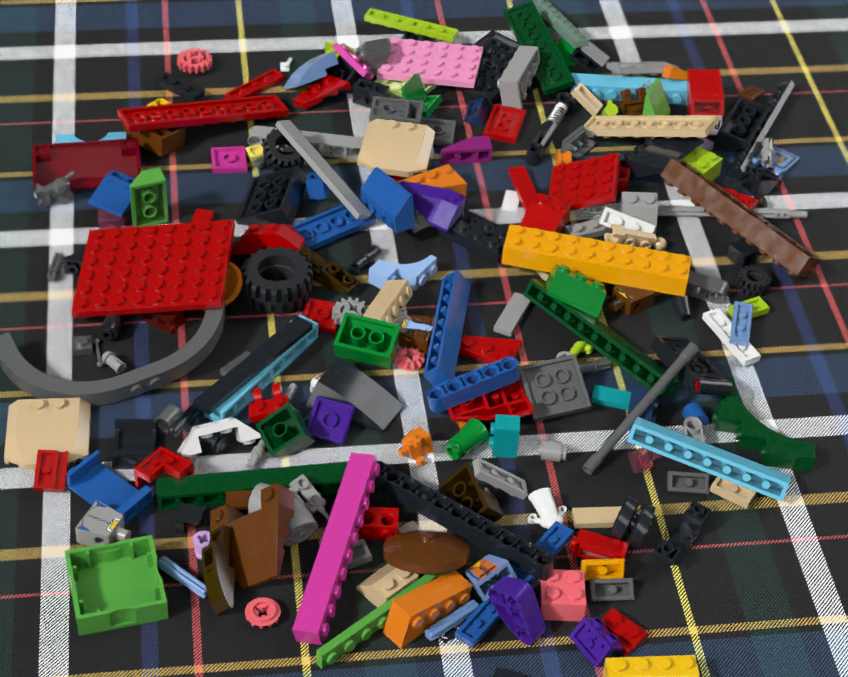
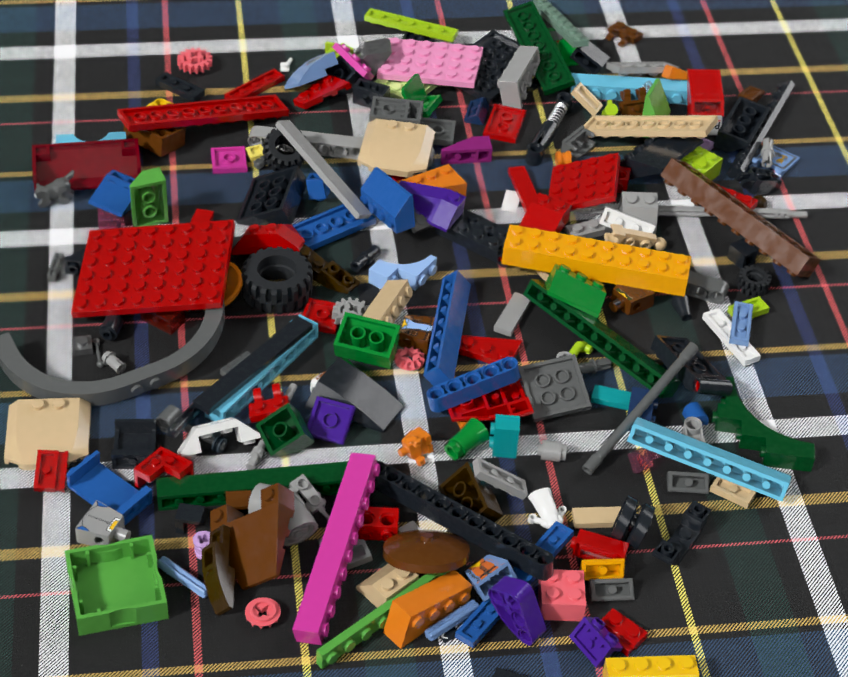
(626, 33): none -> reddish brown plate

